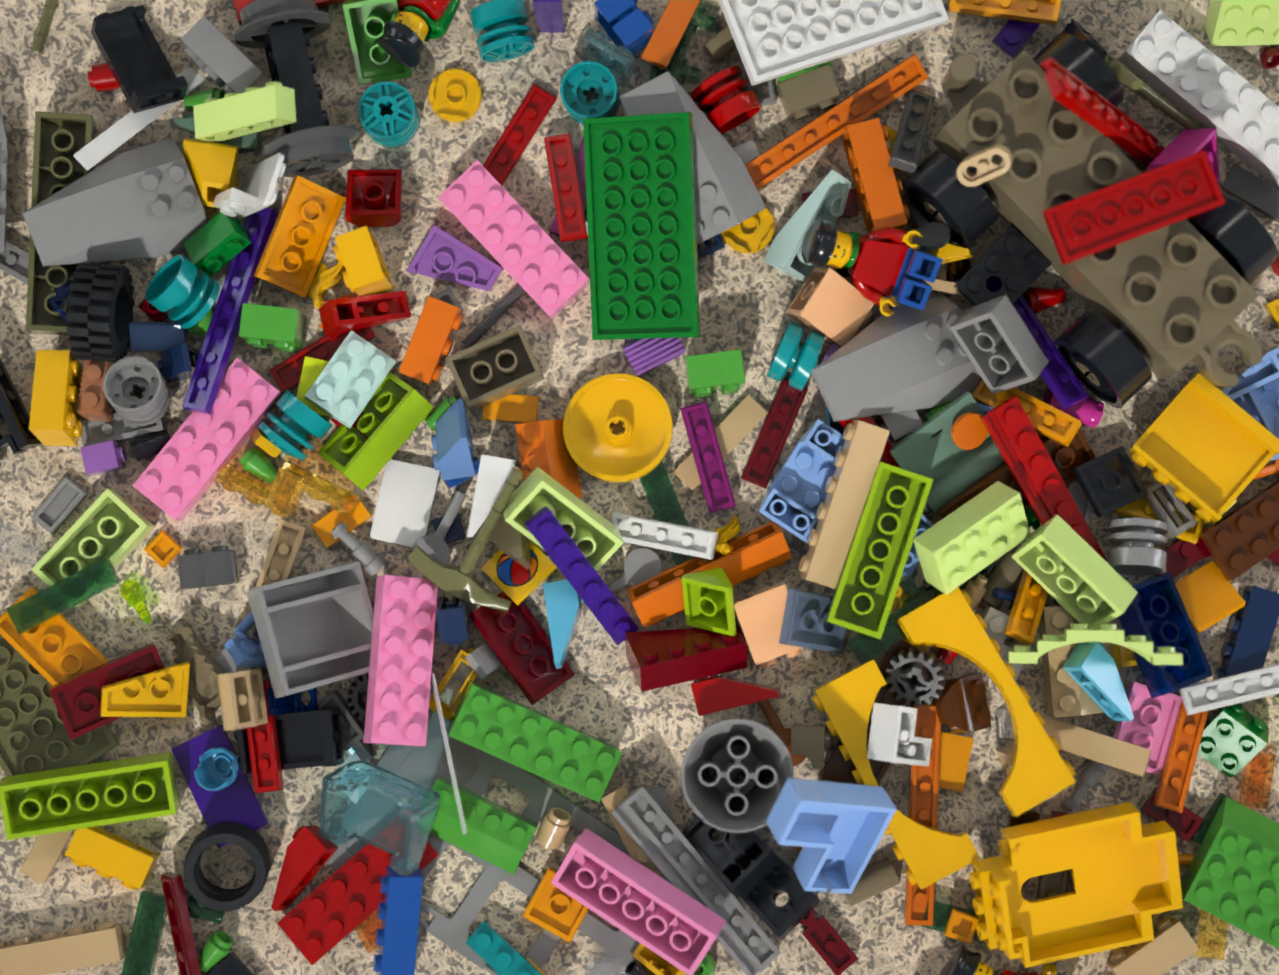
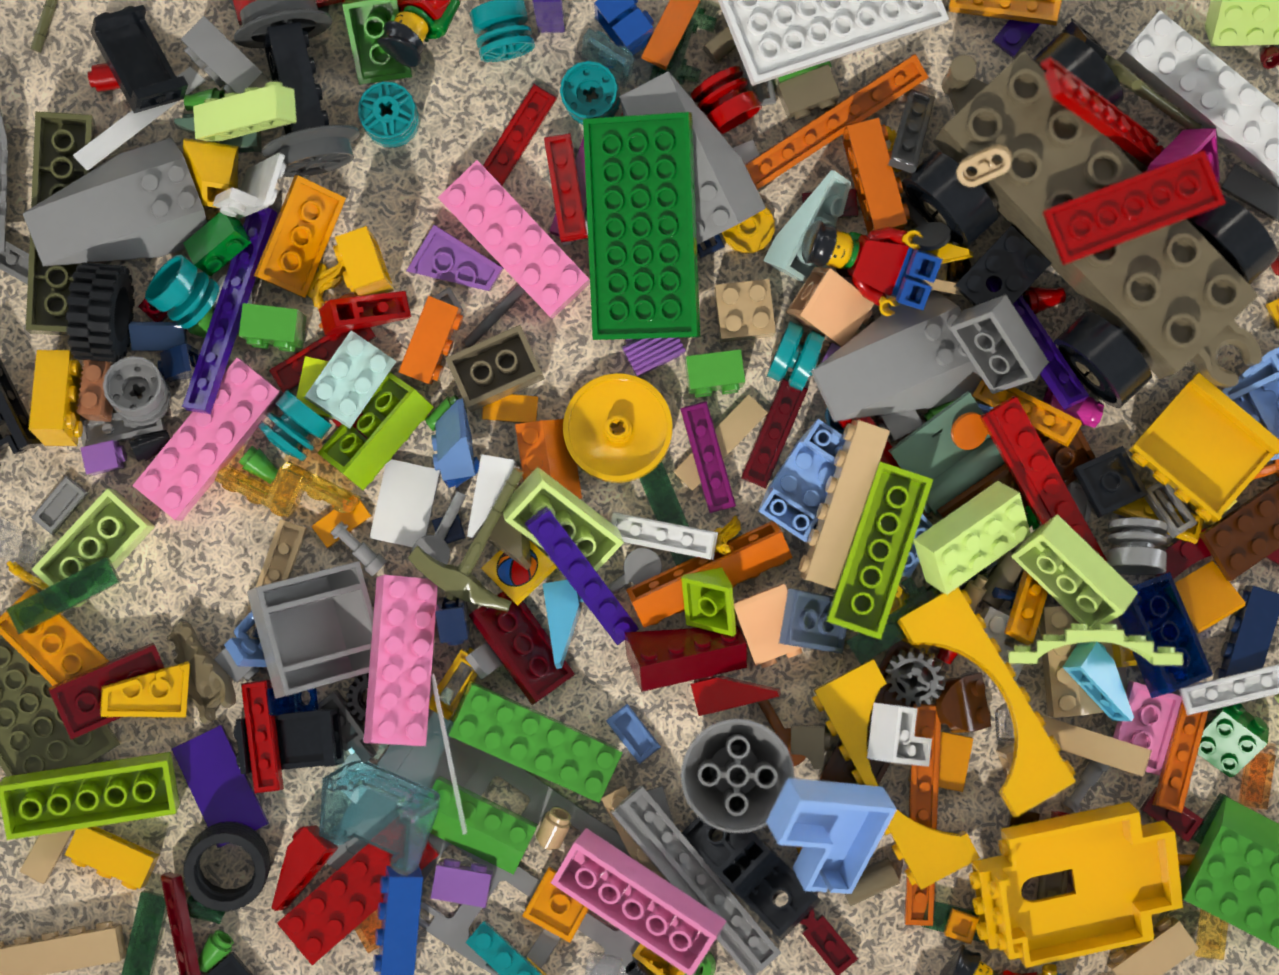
(26, 577): none -> yellow piece
(62, 294): clear blue bracket -> none
(132, 592): clear neon green bar -> none
(163, 548): light orange tile -> none
(208, 569): dark grey brick -> none
(216, 769): dark azure hair -> none
(242, 699): tan brick -> none
(261, 440): yellow tile -> none
(374, 197): red slope -> none
(459, 104): yellow tile -> none
(462, 883): none -> medium lavender brick
(633, 733): none -> medium blue tile
(744, 310): none -> tan brick

